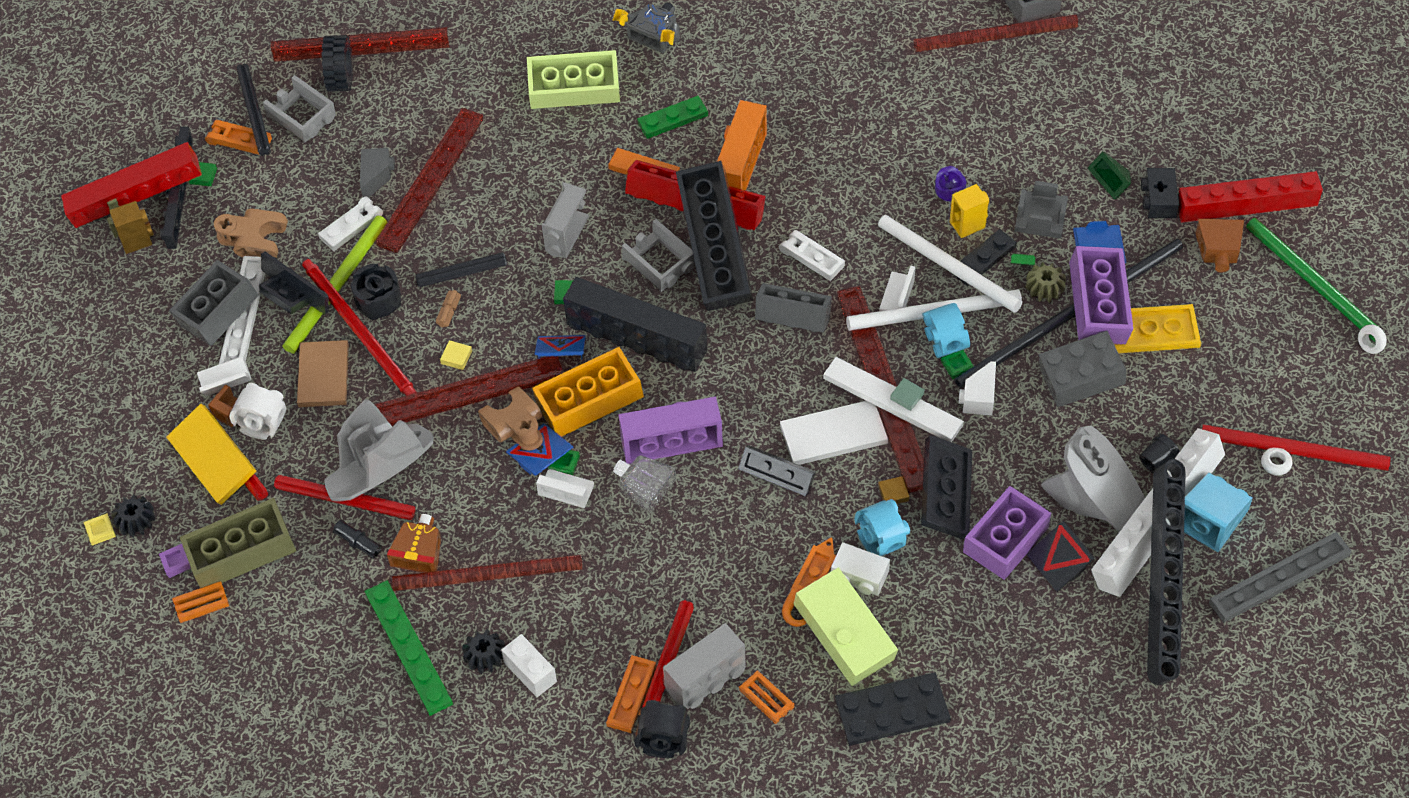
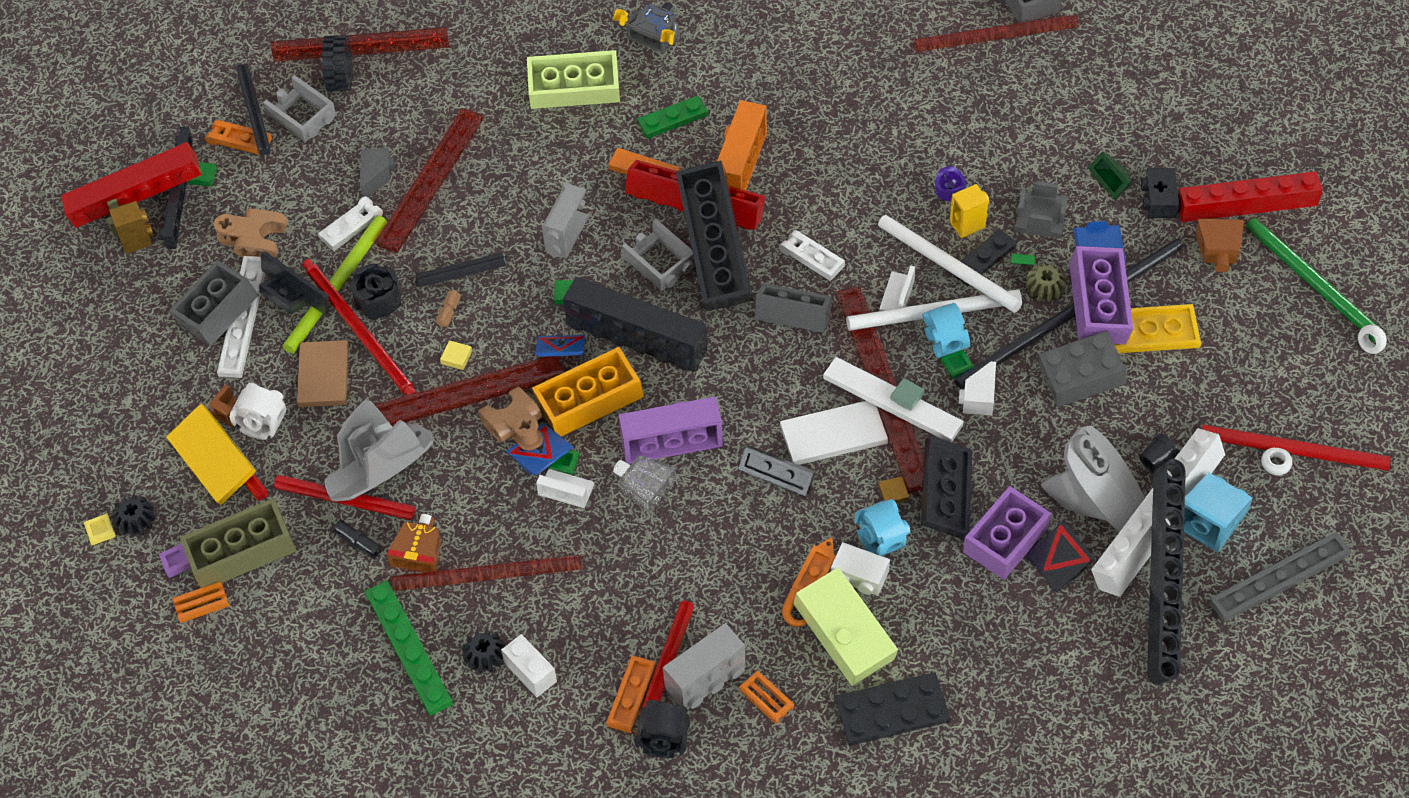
(228, 373): white panel -> none

